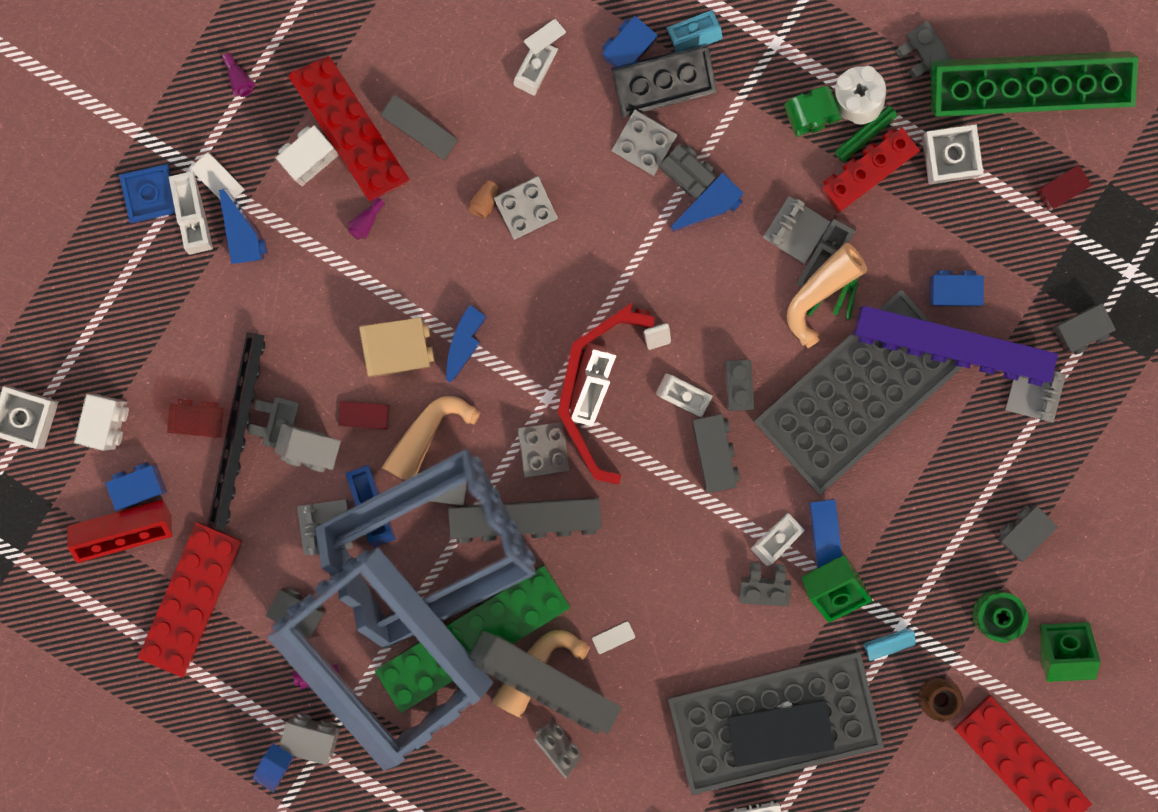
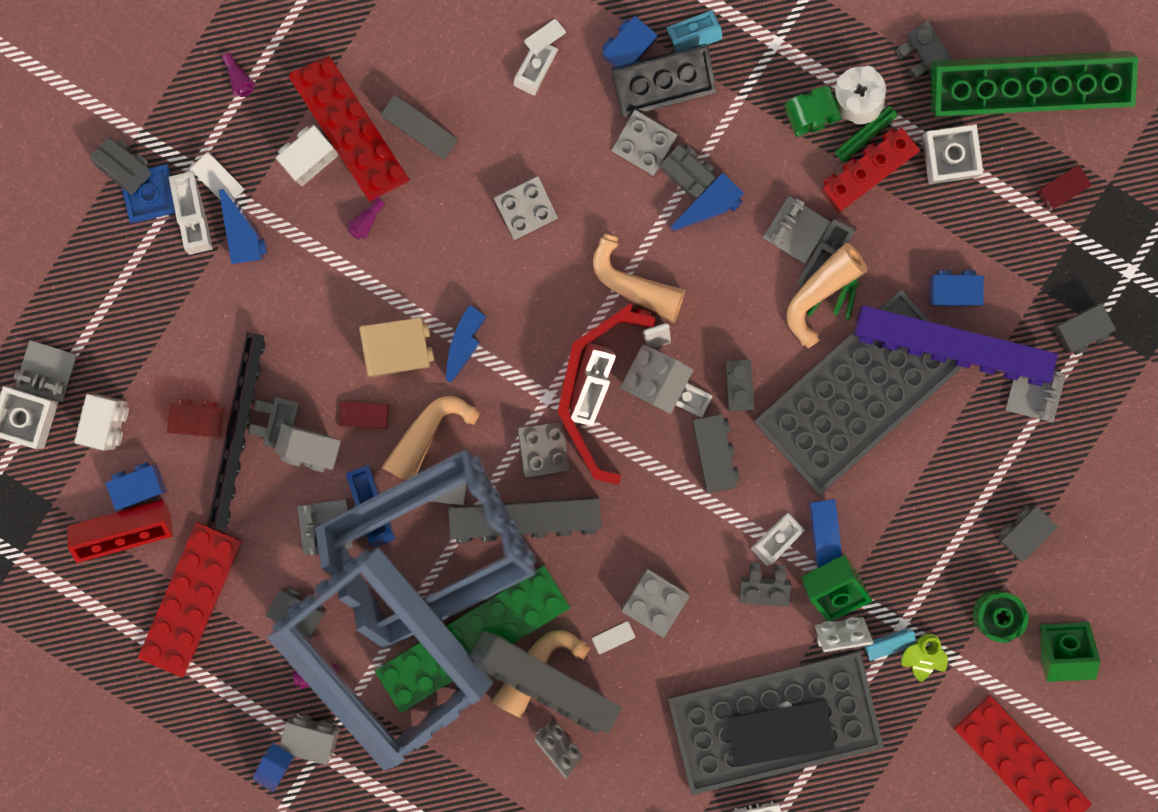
(45, 371): none -> light grey hinge
(120, 165): none -> dark grey brick
(483, 201): nougat cone -> none
(650, 295): none -> light nougat animal
(655, 602): none -> light grey brick
(656, 378): none -> light grey brick
(843, 634): none -> white hinge
(925, 660): none -> lime plate
(949, 708): reddish brown piece -> none

